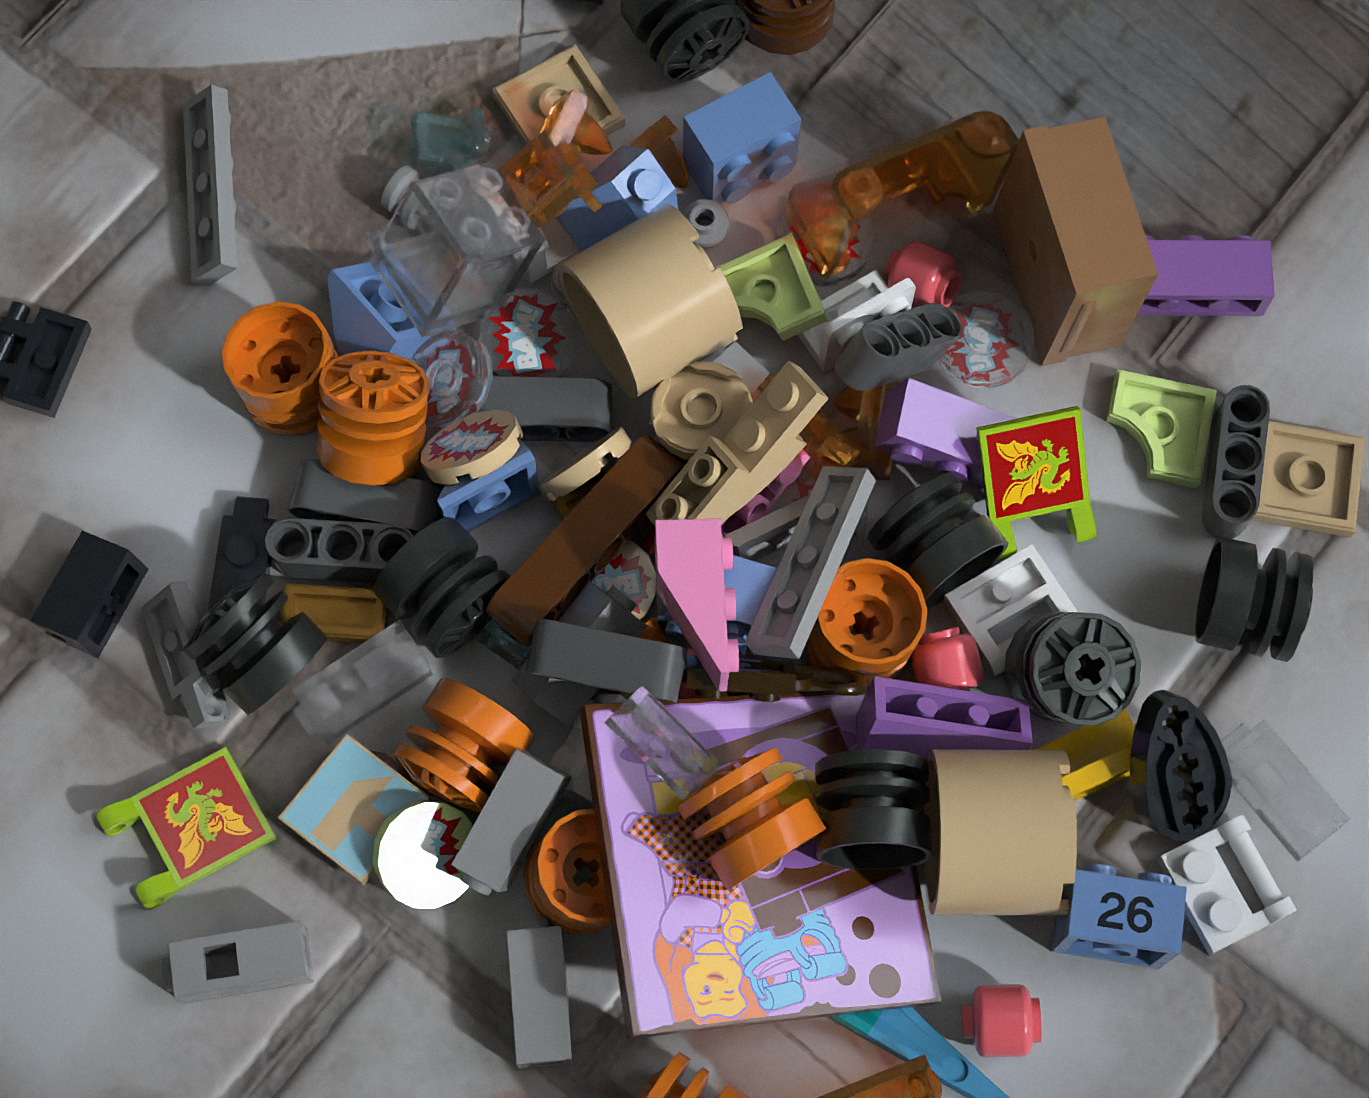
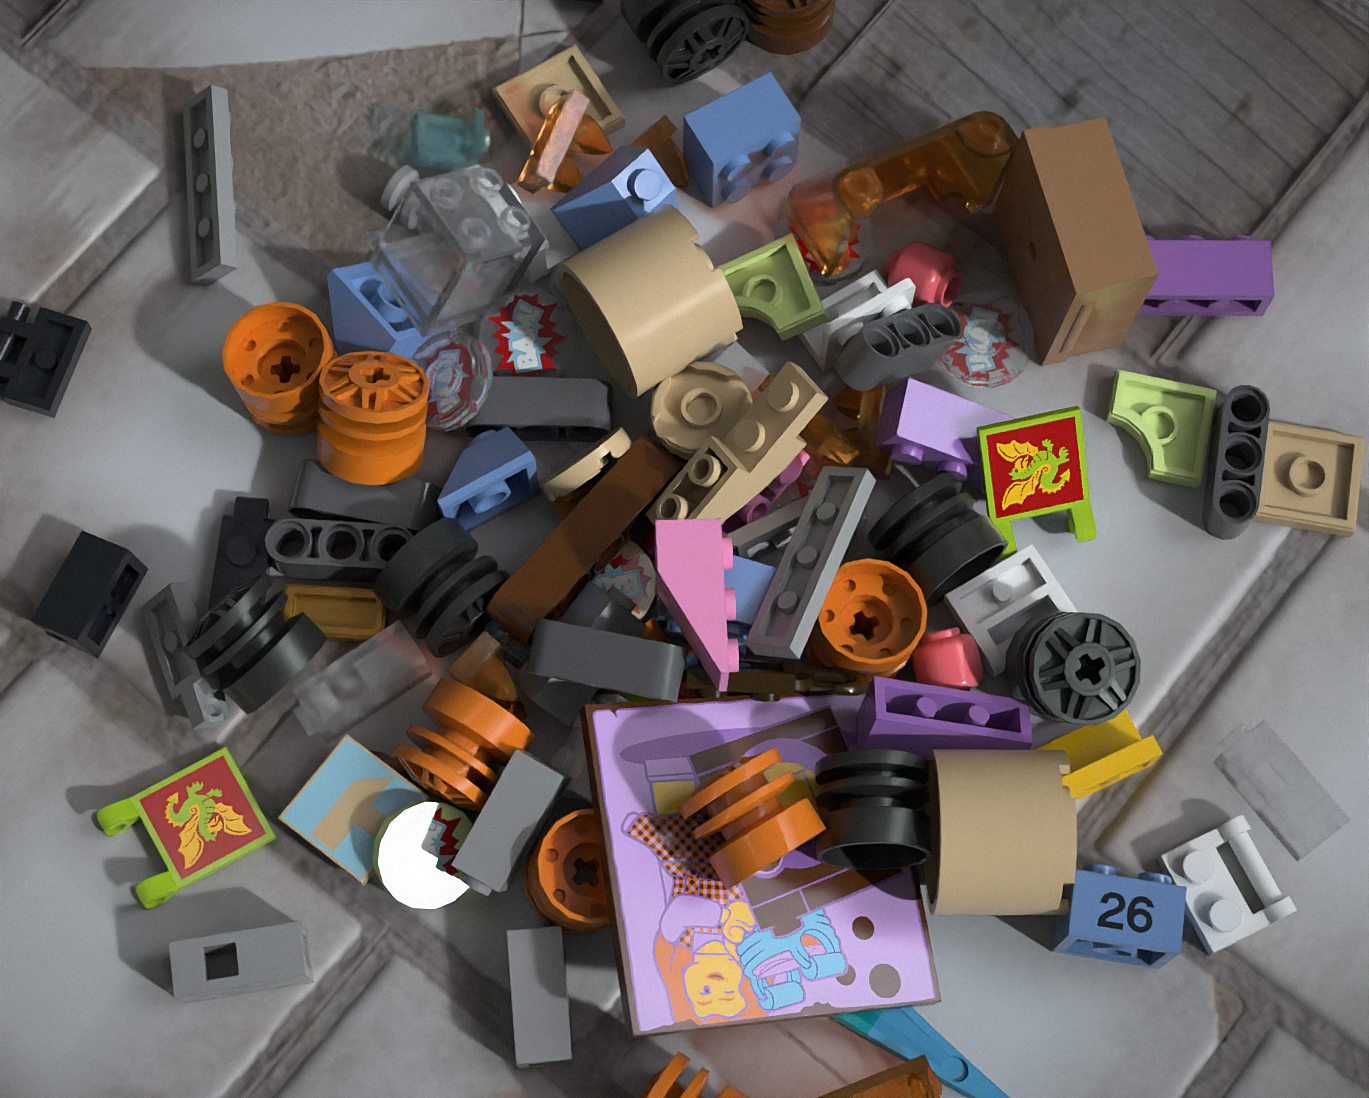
(471, 446): tan tile -> none
(485, 671): none -> clear orange tile
(548, 179): clear orange bracket -> none
(662, 743): clear plate -> none
(713, 233): light grey plate -> none
(1002, 1020): coral head -> none
(1156, 753): black piece -> none
(1266, 601): pearl dark grey wheel -> none

